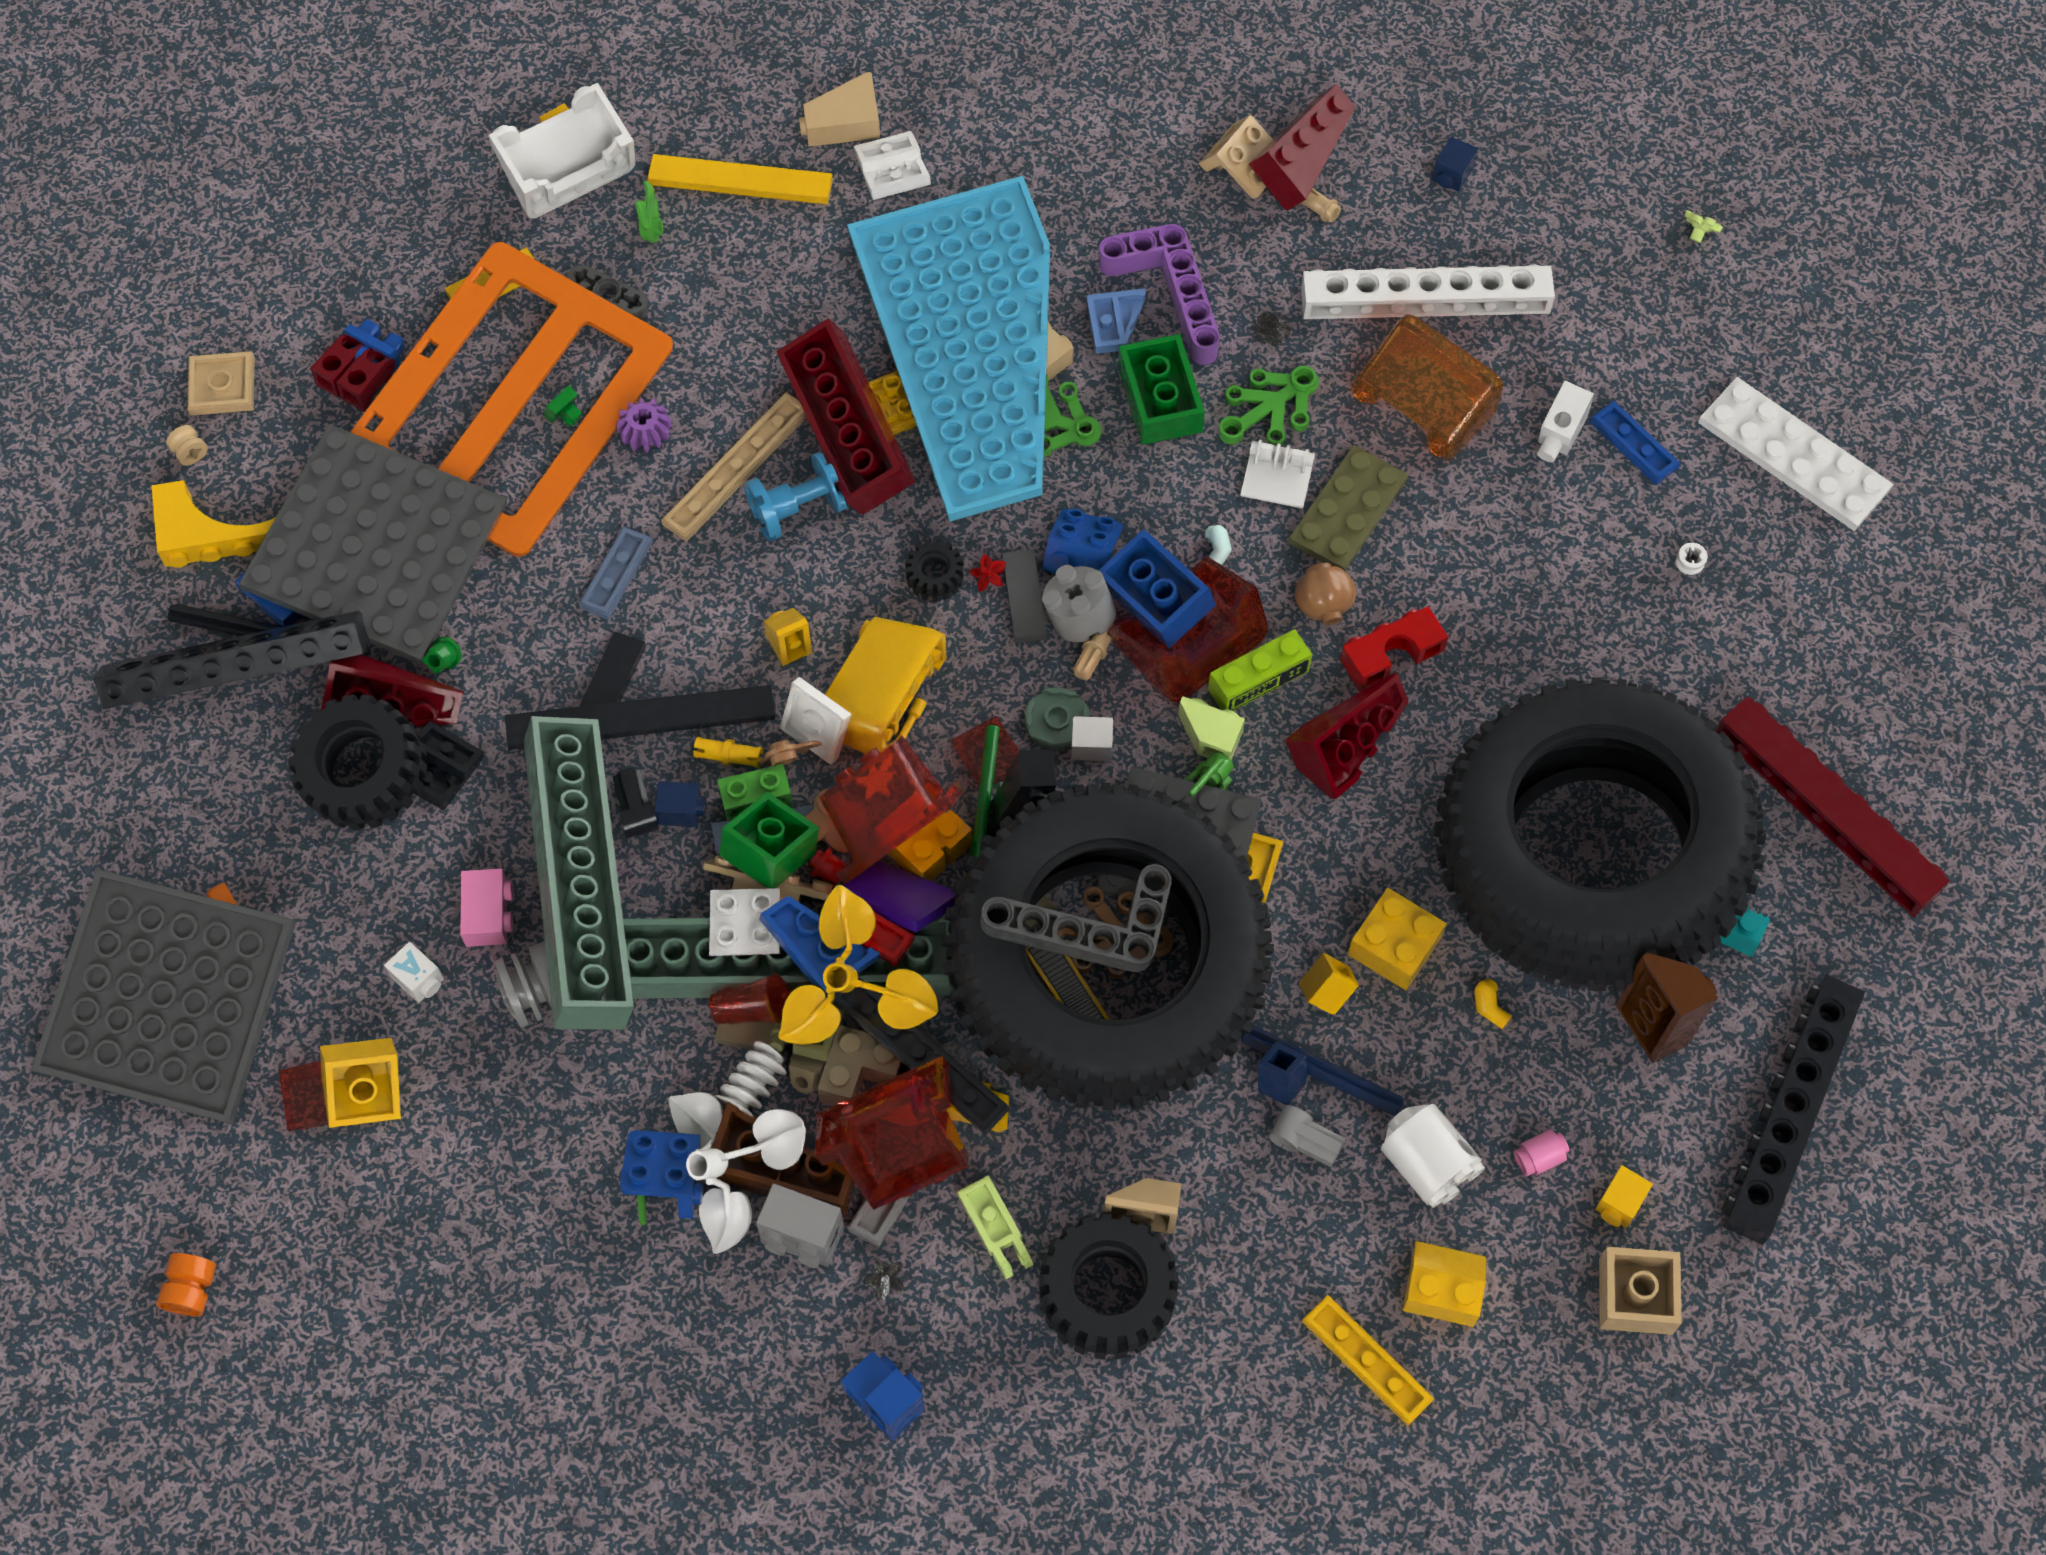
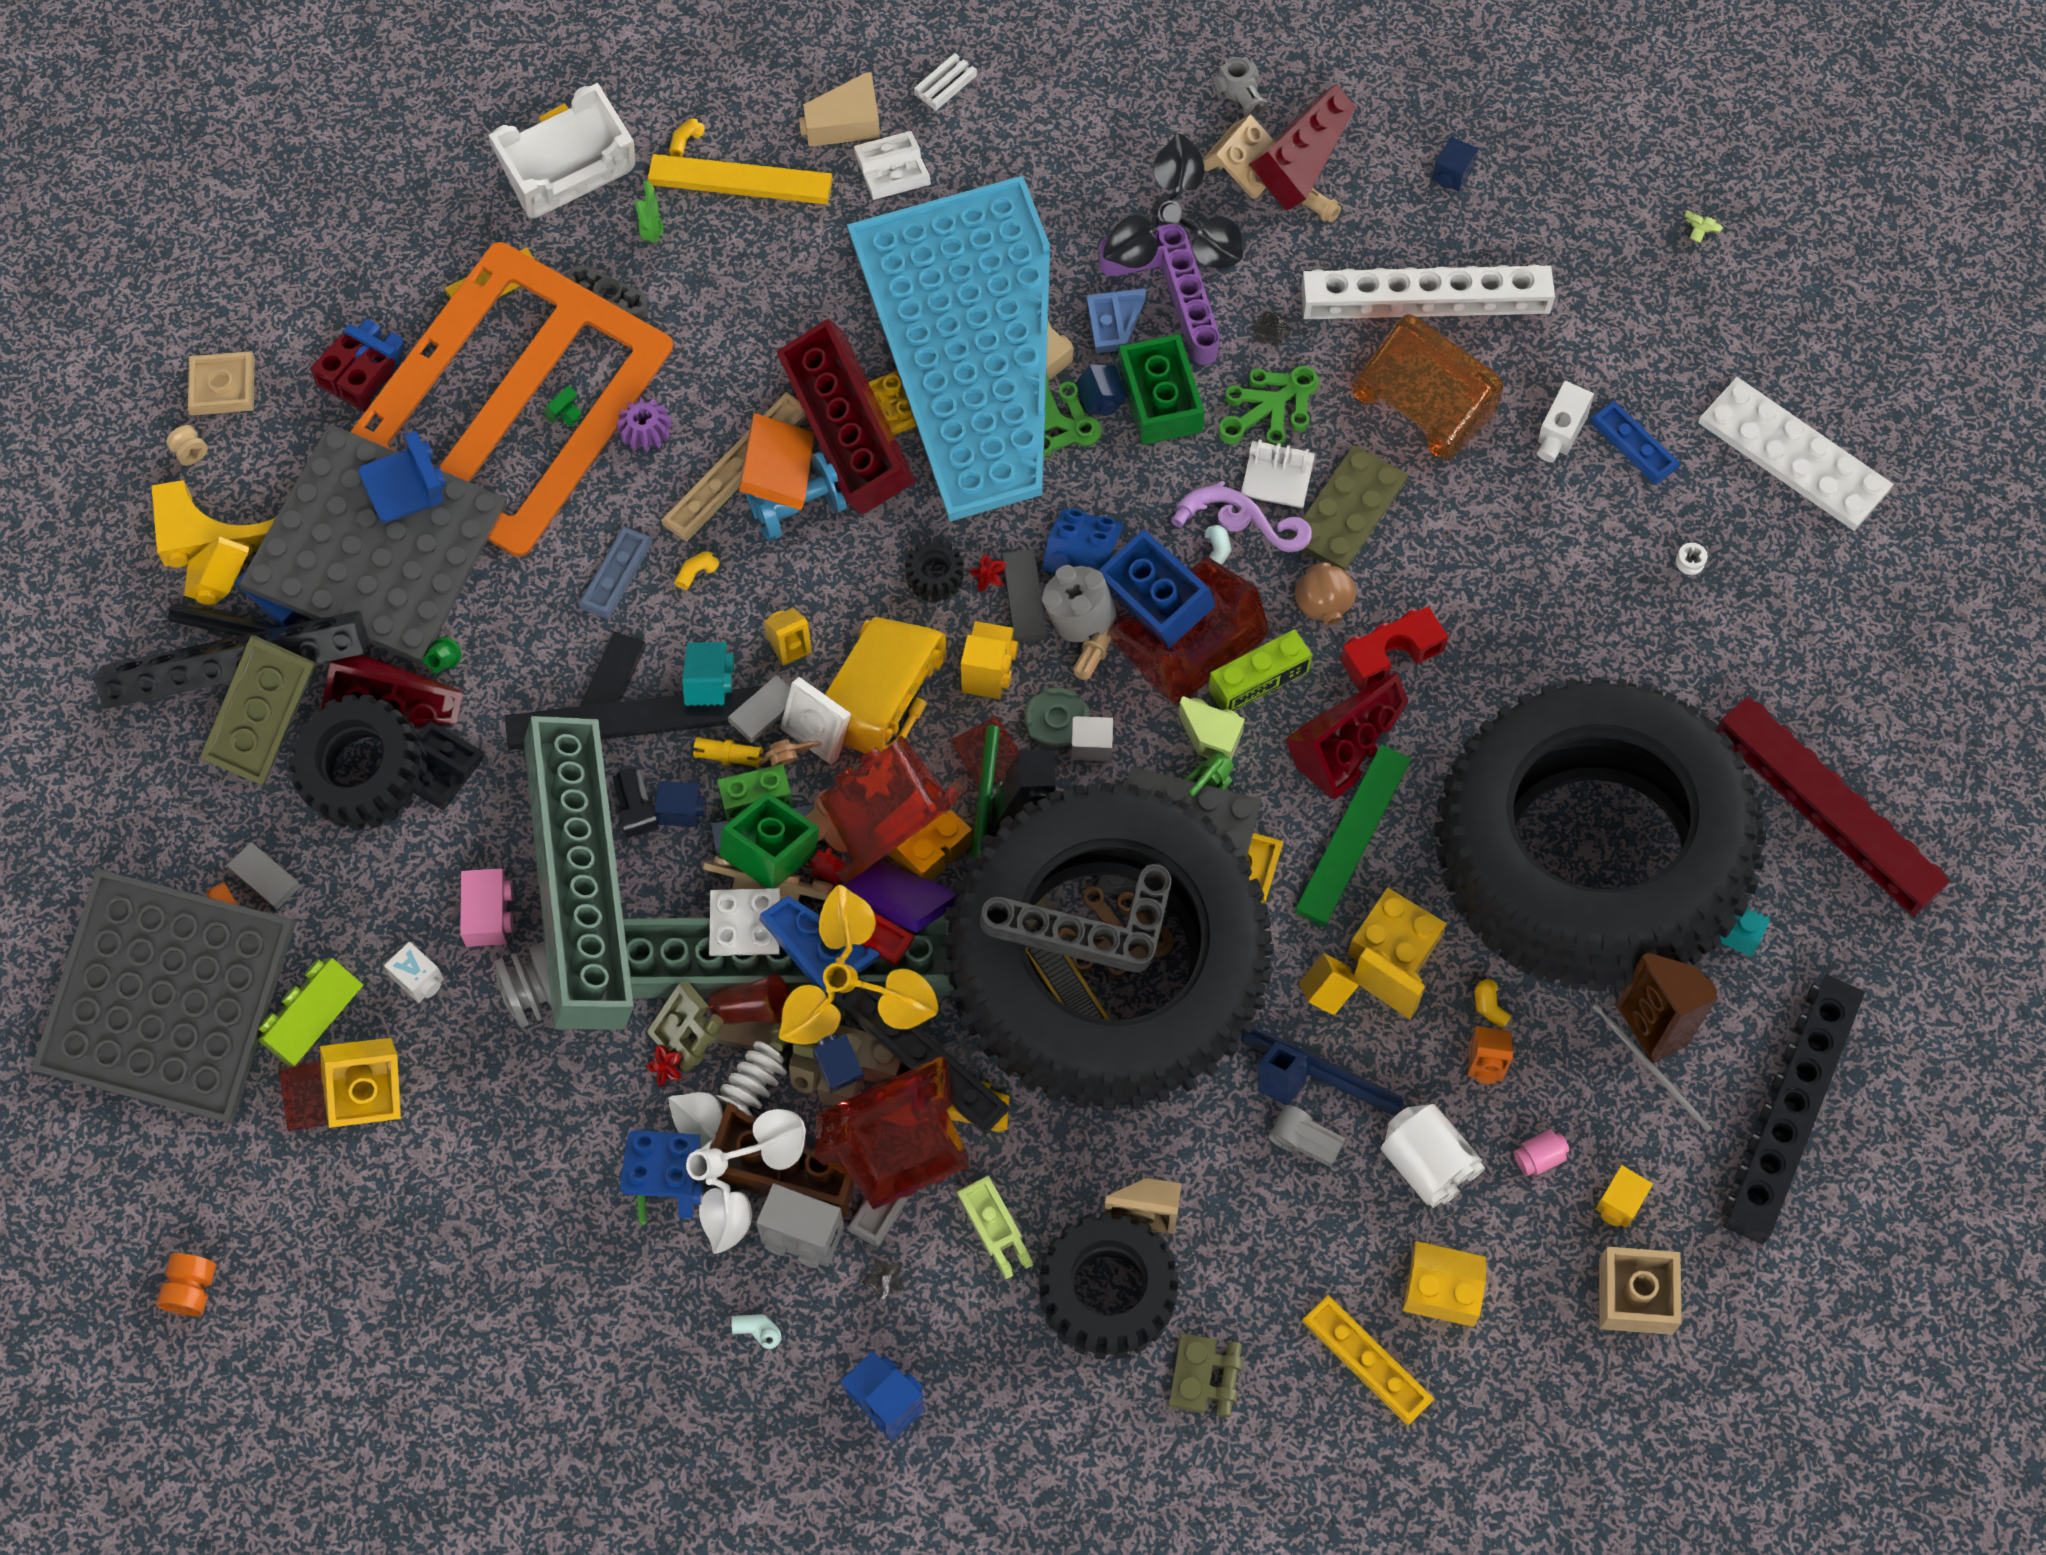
(214, 571): none -> yellow slope
(257, 710): none -> olive plate
(263, 876): none -> light grey tile
(308, 1010): none -> lime brick
(403, 481): none -> blue bracket
(665, 1065): none -> red plant
(678, 1019): none -> olive plate
(680, 136): none -> yellow arm
(693, 565): none -> yellow arm
(707, 673): none -> teal brick
(760, 1327): none -> light aqua arm
(761, 709): none -> light grey tile
(777, 461): none -> orange tile
(837, 1062): none -> dark blue brick
(956, 67): none -> white tile
(988, 660): none -> yellow brick
(1101, 389): none -> dark blue brick
(1175, 167): none -> black plant
(1193, 1375): none -> olive plate
(1238, 521): none -> lavender plant
(1239, 83): none -> light grey connector
(1352, 836): none -> green tile
(1388, 982): none -> yellow tile
(1490, 1054): none -> orange slope
(1652, 1068): none -> light grey piece

